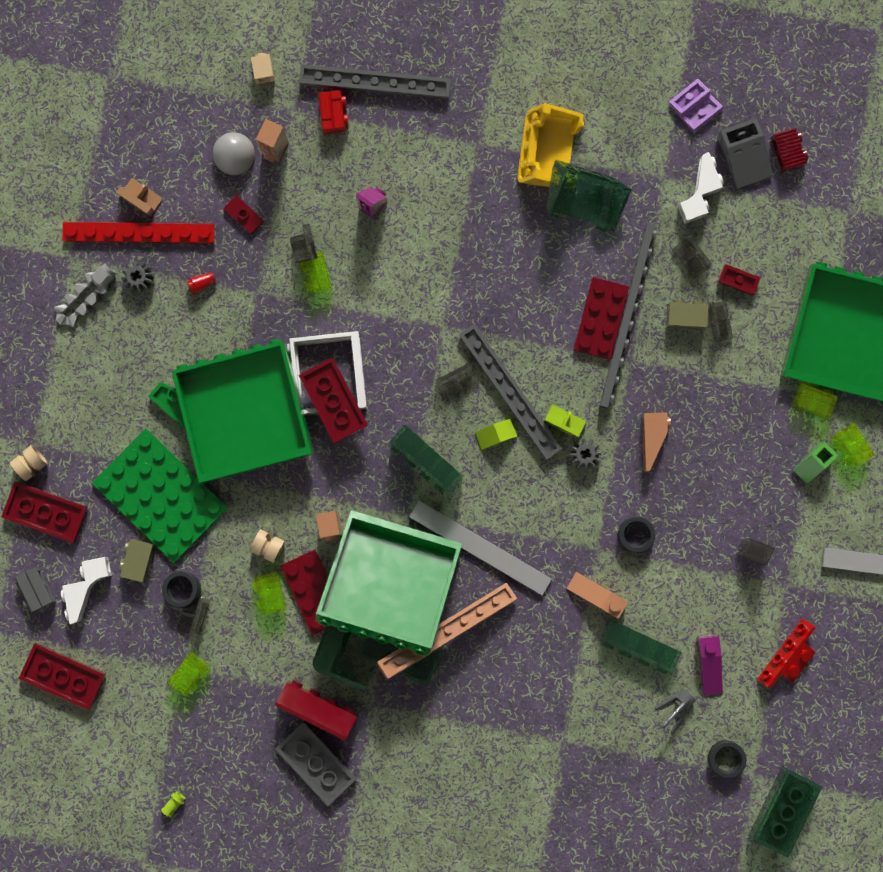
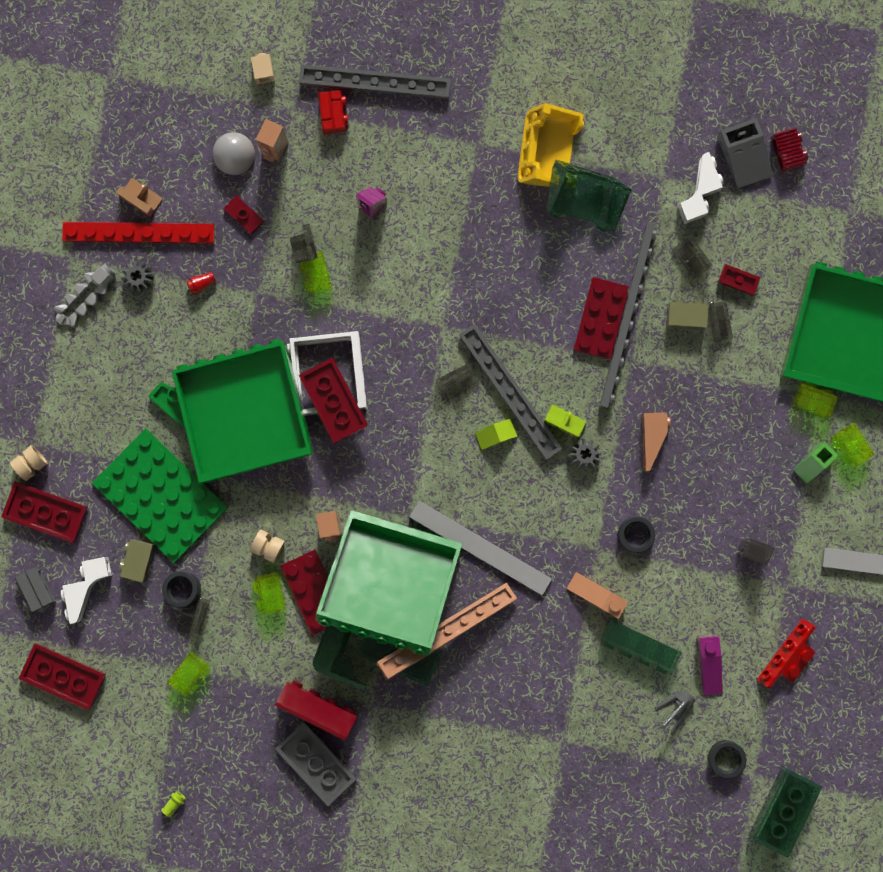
(427, 460): clear green brick -> none
(696, 105): medium lavender slope -> none

